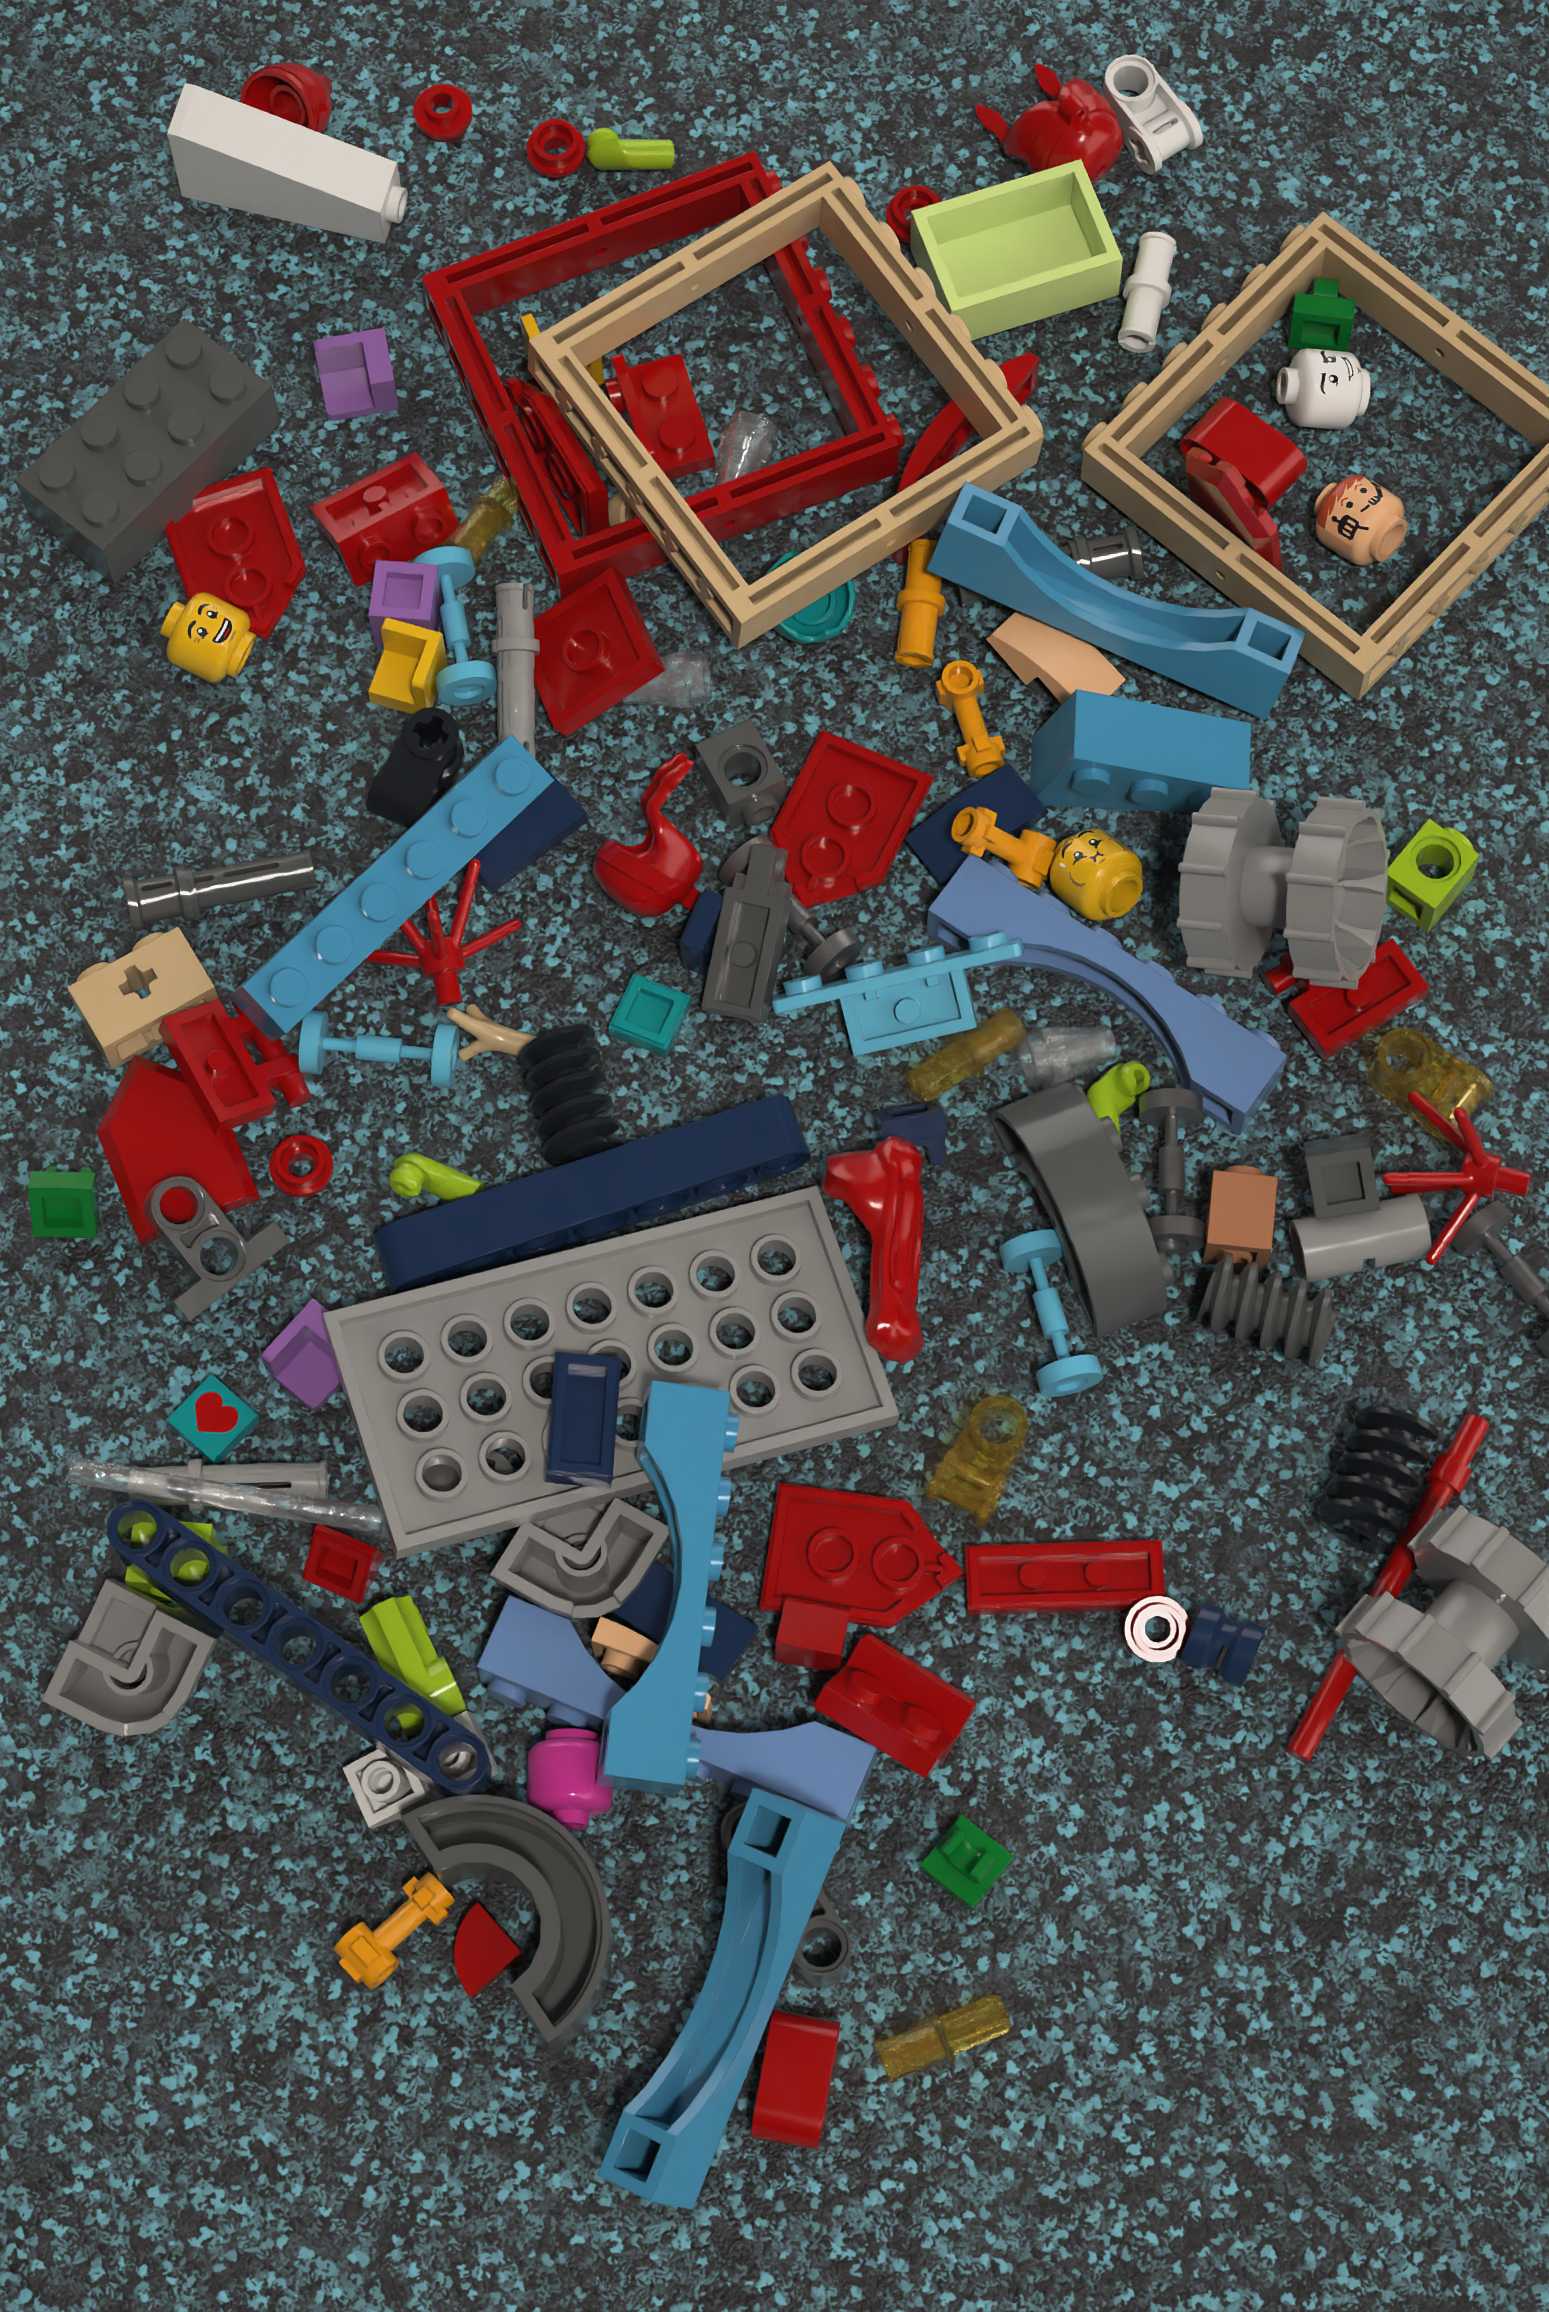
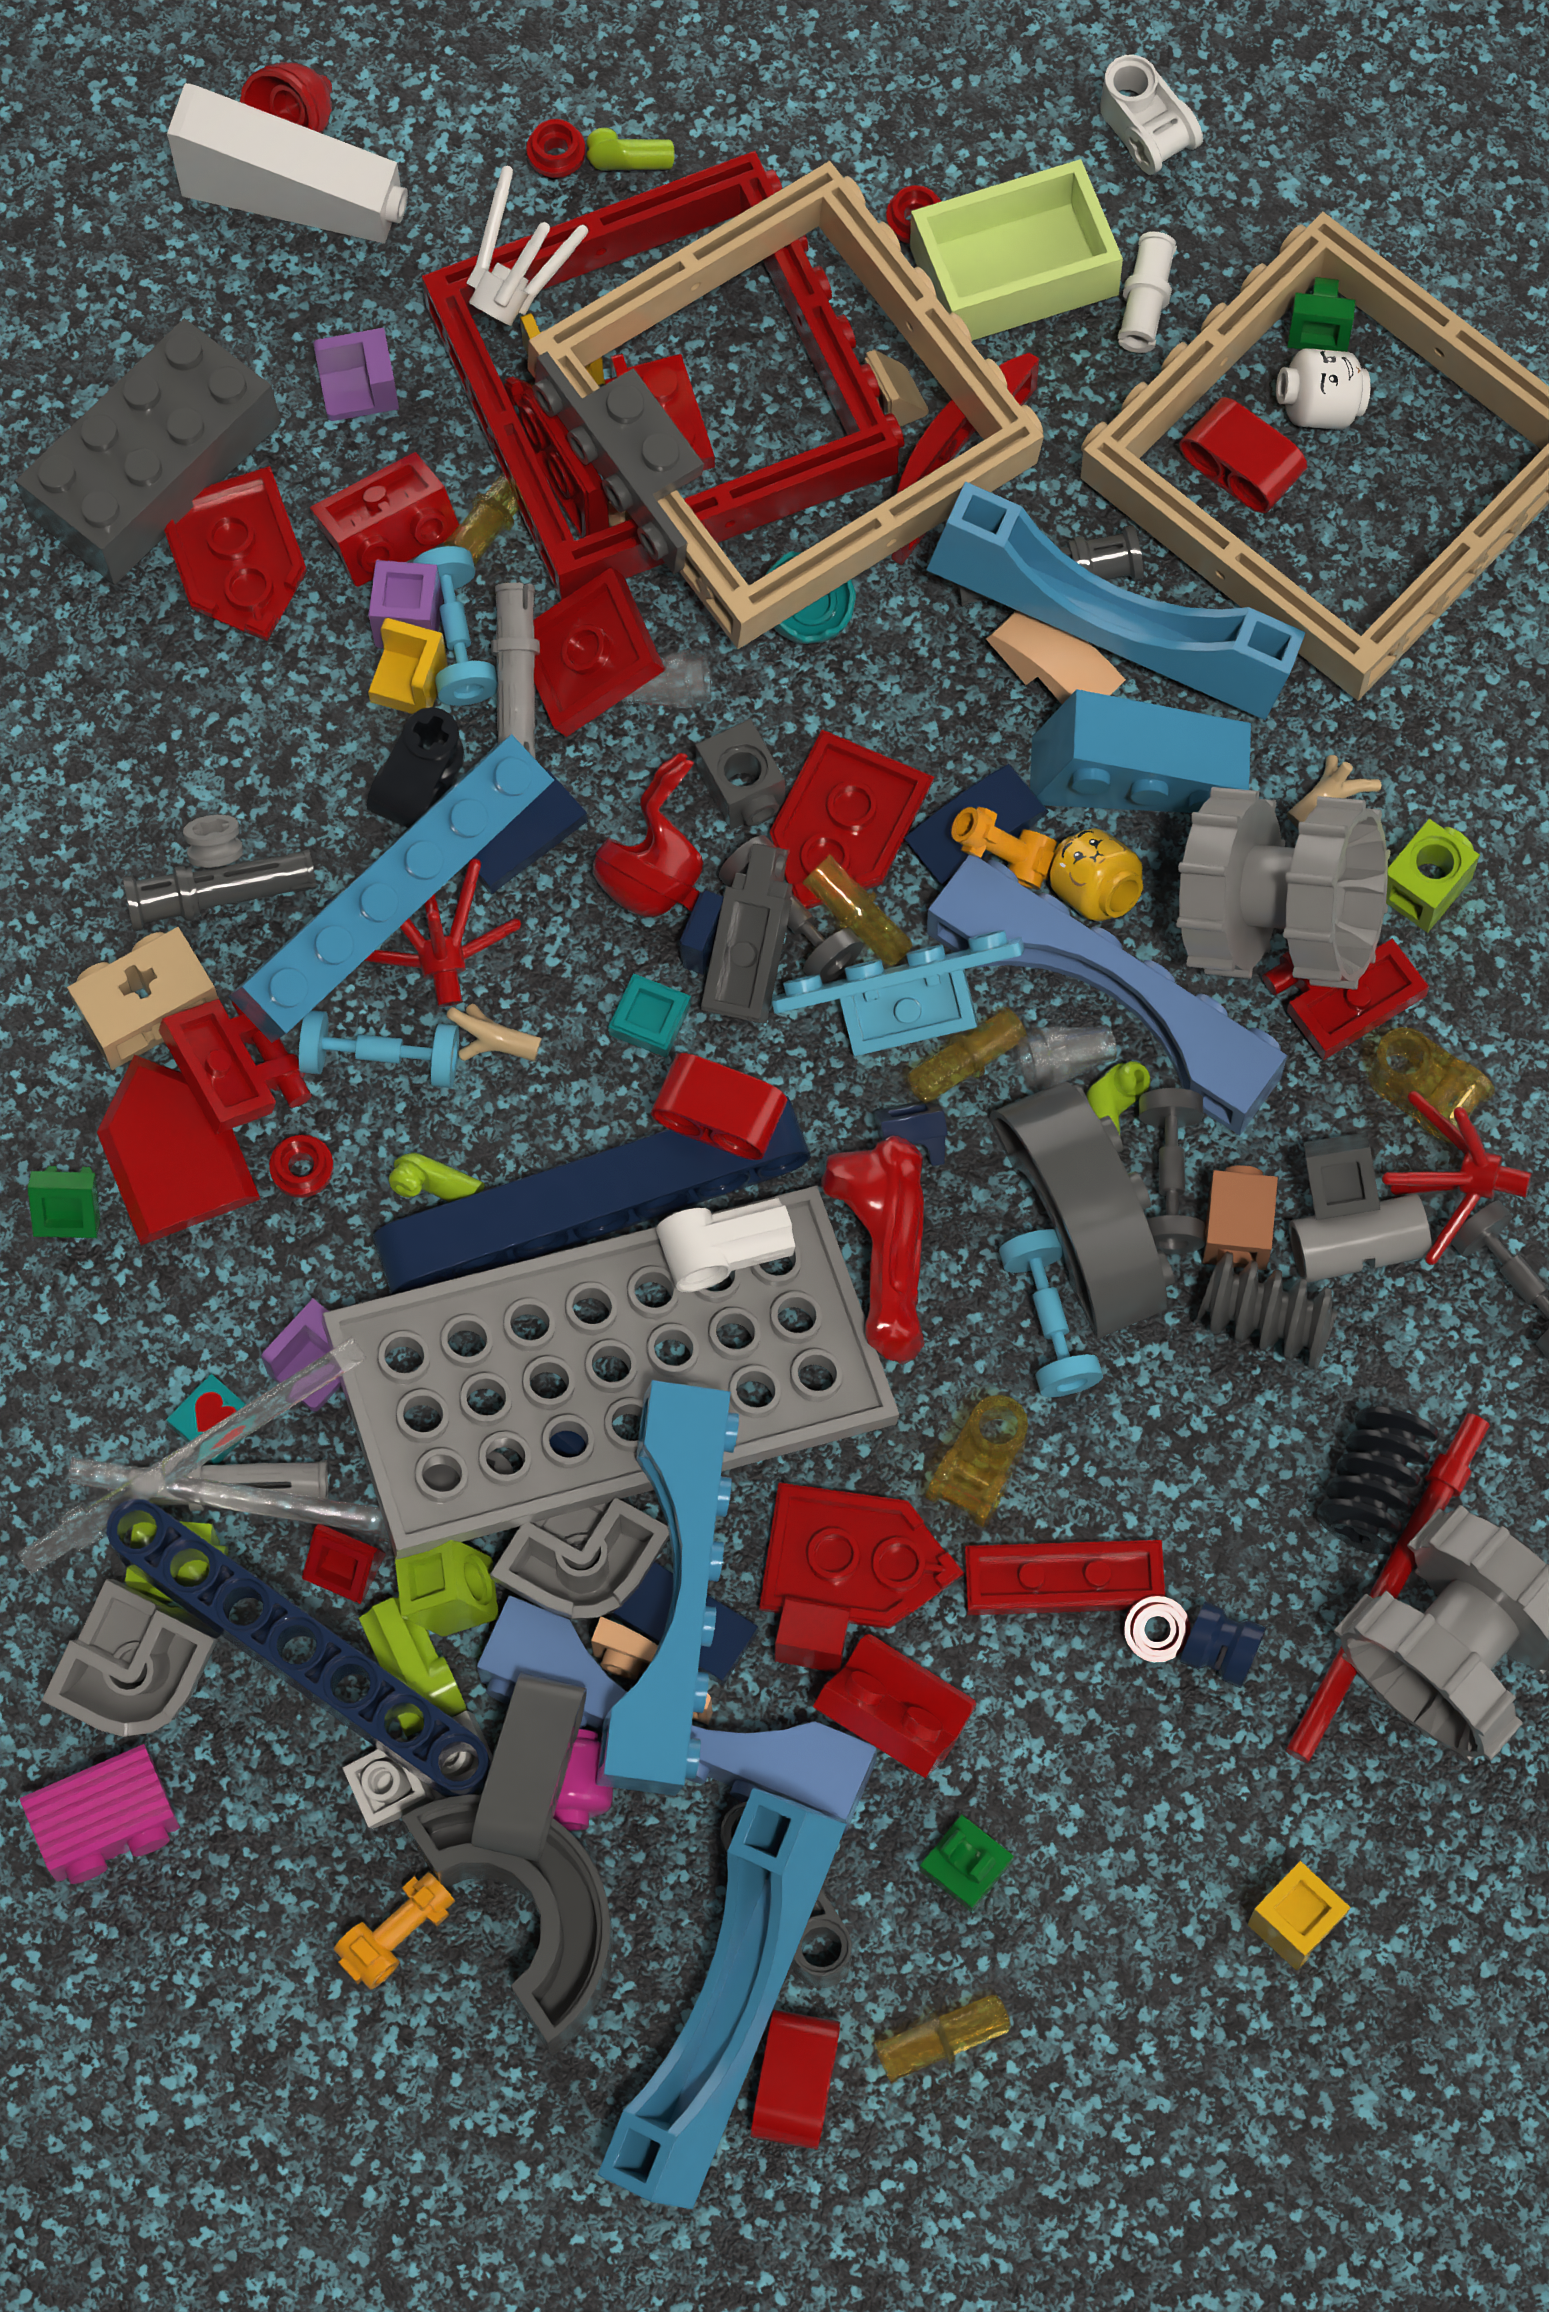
(84, 1525): none -> clear bar
(100, 1815): none -> dark pink brick
(188, 1238): dark grey tile -> none
(208, 637): yellow head -> none
(213, 841): none -> light grey bush
(443, 126): red plate -> none
(447, 1588): none -> lime brick
(482, 1951): red tile -> none
(504, 290): none -> white plant
(529, 1767): none -> dark grey beam
(565, 1095): black piece -> none
(583, 1420): dark blue tile -> none
(630, 446): none -> dark grey bracket
(708, 1246): none -> white piece
(719, 1106): none -> red beam
(744, 445): clear cone -> none
(857, 910): none -> clear yellow axle
(896, 388): none -> tan slope
(919, 607): light orange pin -> none
(958, 695): light orange bar -> none
(1062, 130): red hair -> none
(1222, 495): red tile -> none
(1297, 1915): none -> yellow panel
(1332, 784): none -> tan bar
(1360, 520): light nougat head -> none

